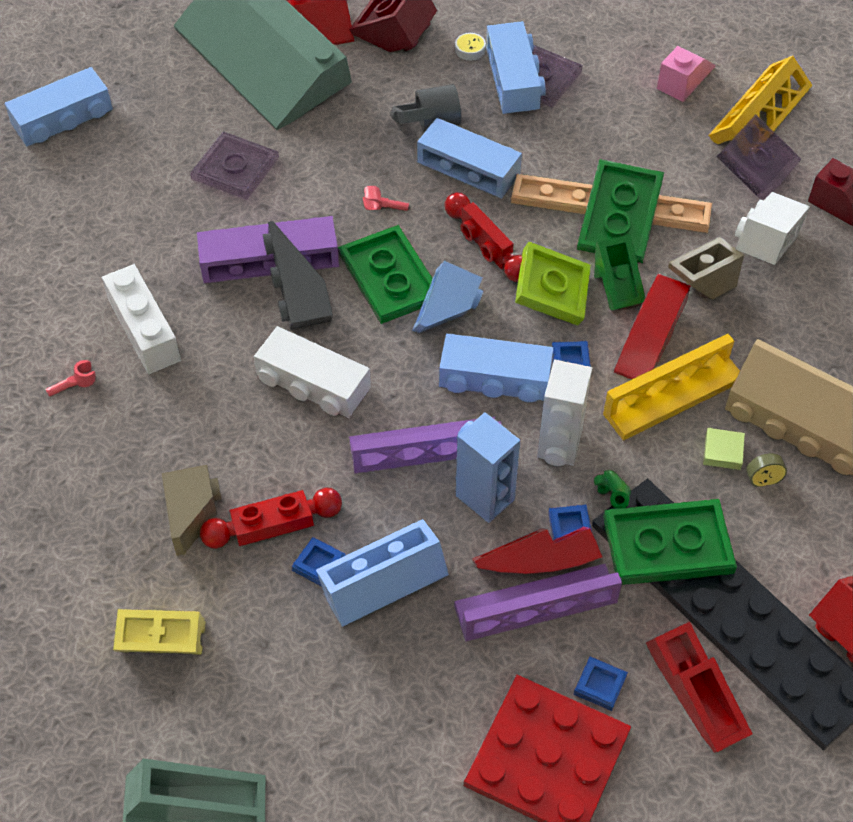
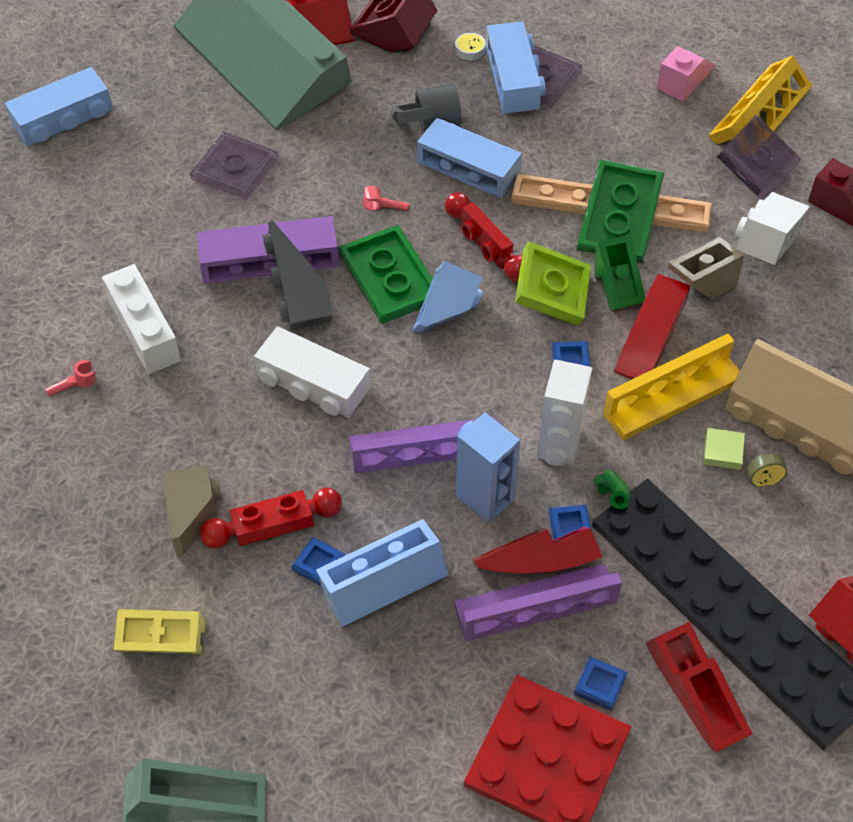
(495, 367): light blue brick -> none
(669, 541): green tile -> none

